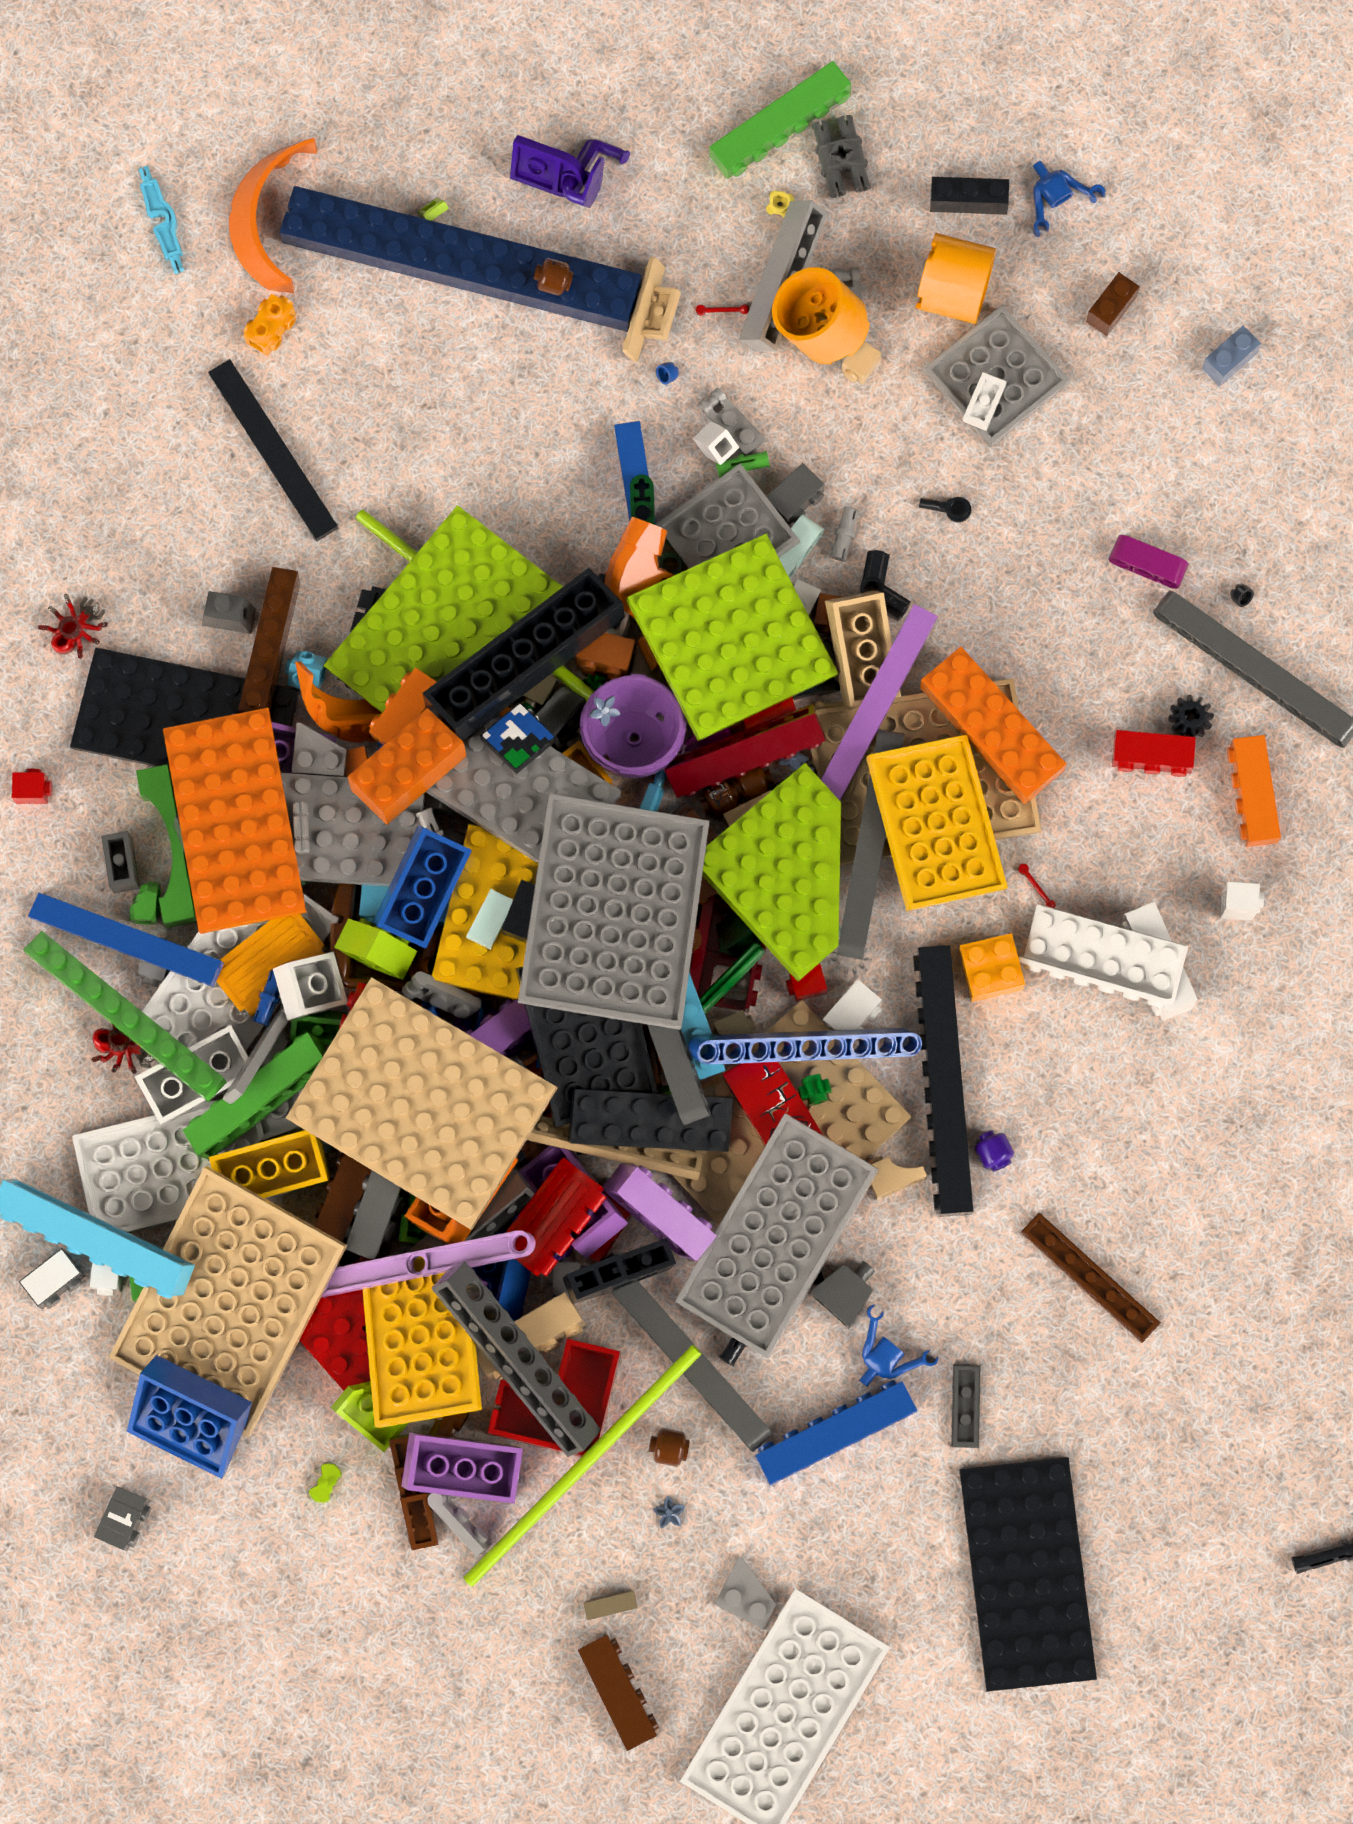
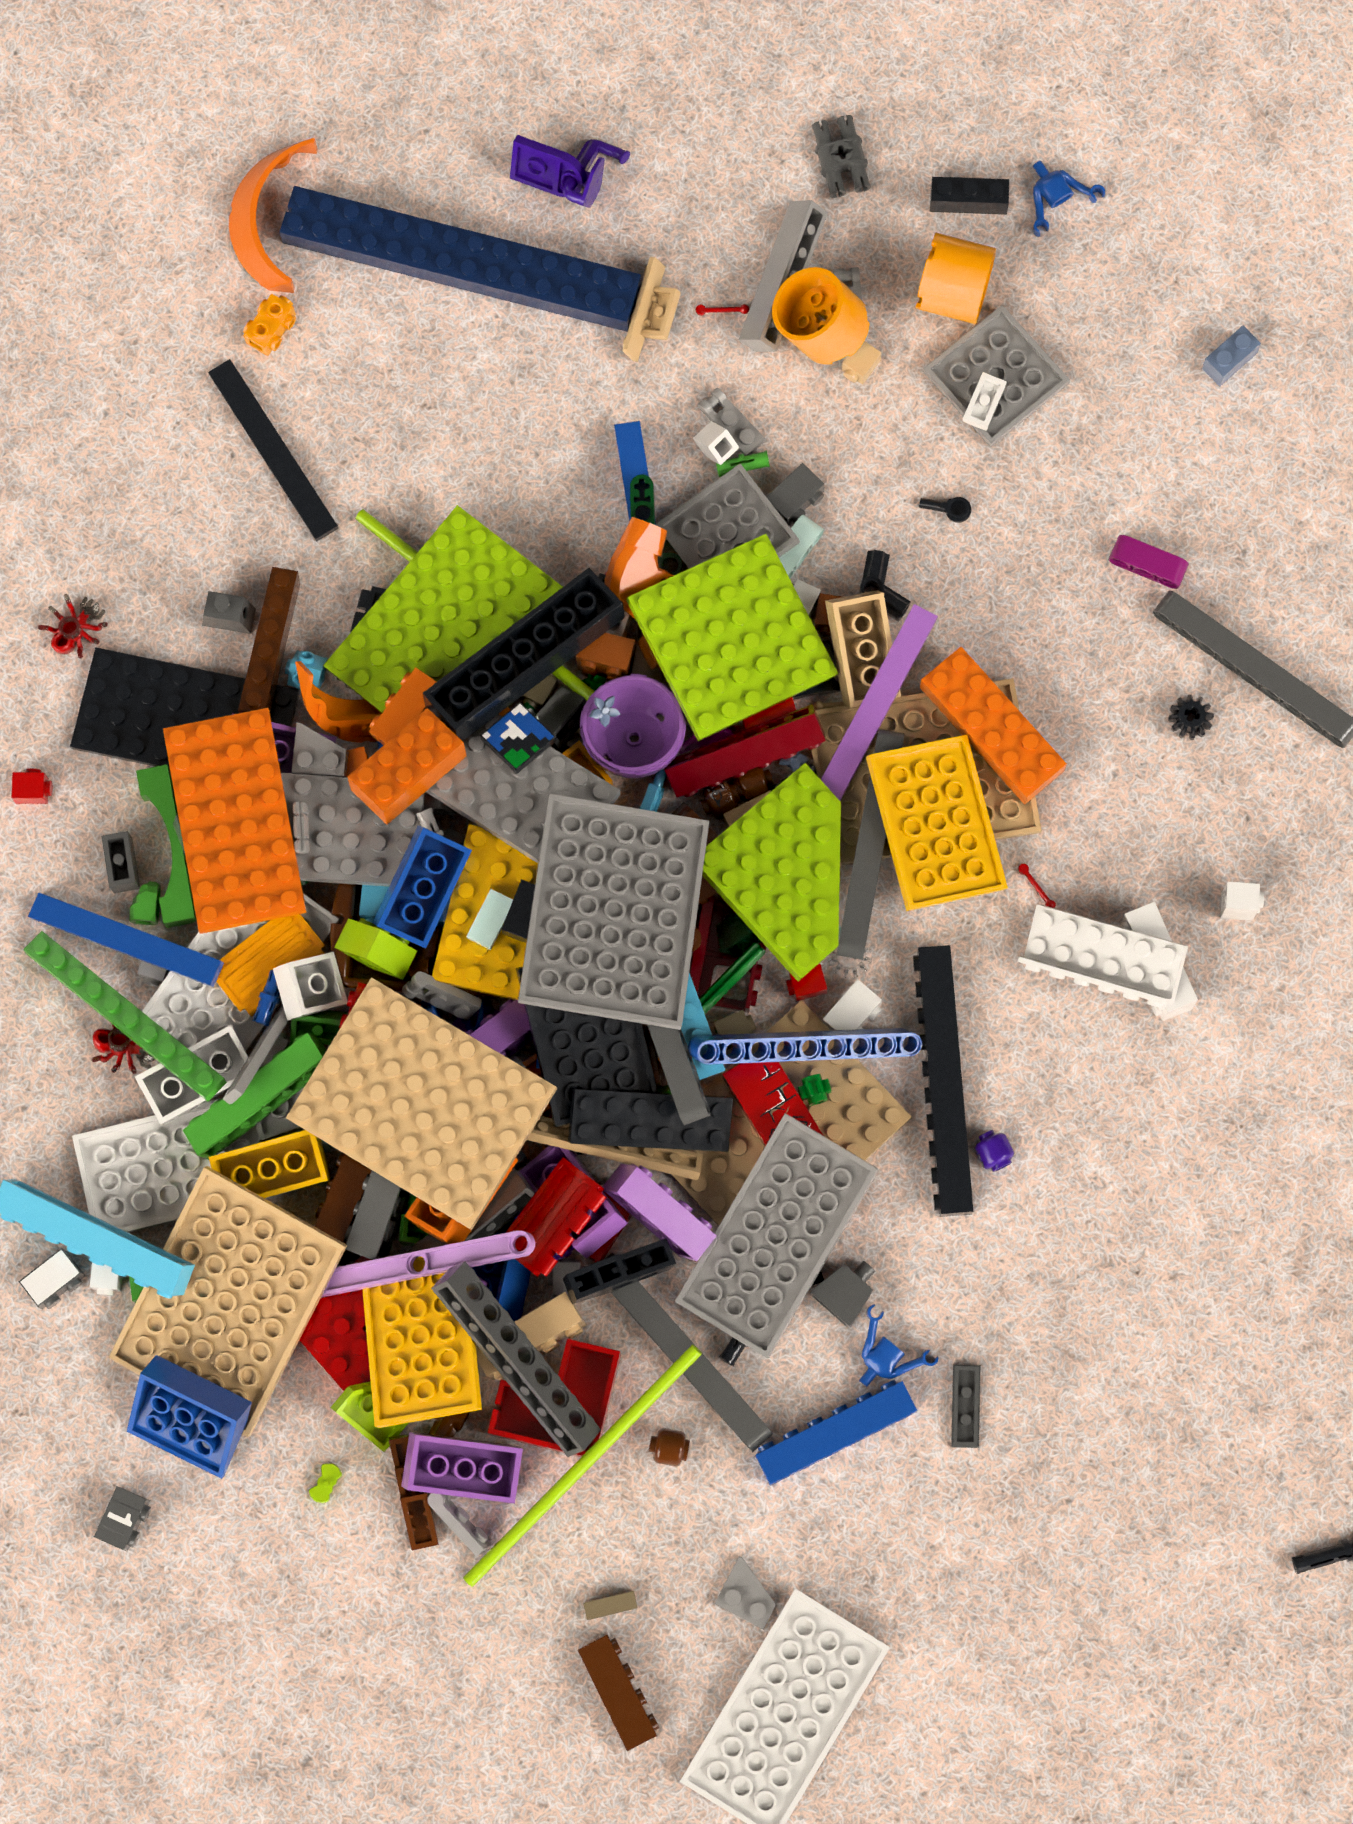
(165, 231): medium azure piece -> none
(433, 209): lime tile -> none
(553, 276): reddish brown head -> none
(667, 372): blue hinge -> none
(669, 1513): sand blue plant -> none
(775, 198): light yellow plate -> none
(780, 120): bright green brick -> none
(844, 533): light grey pin -> none
(893, 1178): tan arch -> none
(991, 967): light orange brick -> none
(1027, 1574): black plate -> none
(1090, 1277): reddish brown tile -> none
(1112, 304): reddish brown brick -> none
(1153, 752): red brick -> none
(1242, 595): black hinge -> none
(1255, 791): orange brick -> none

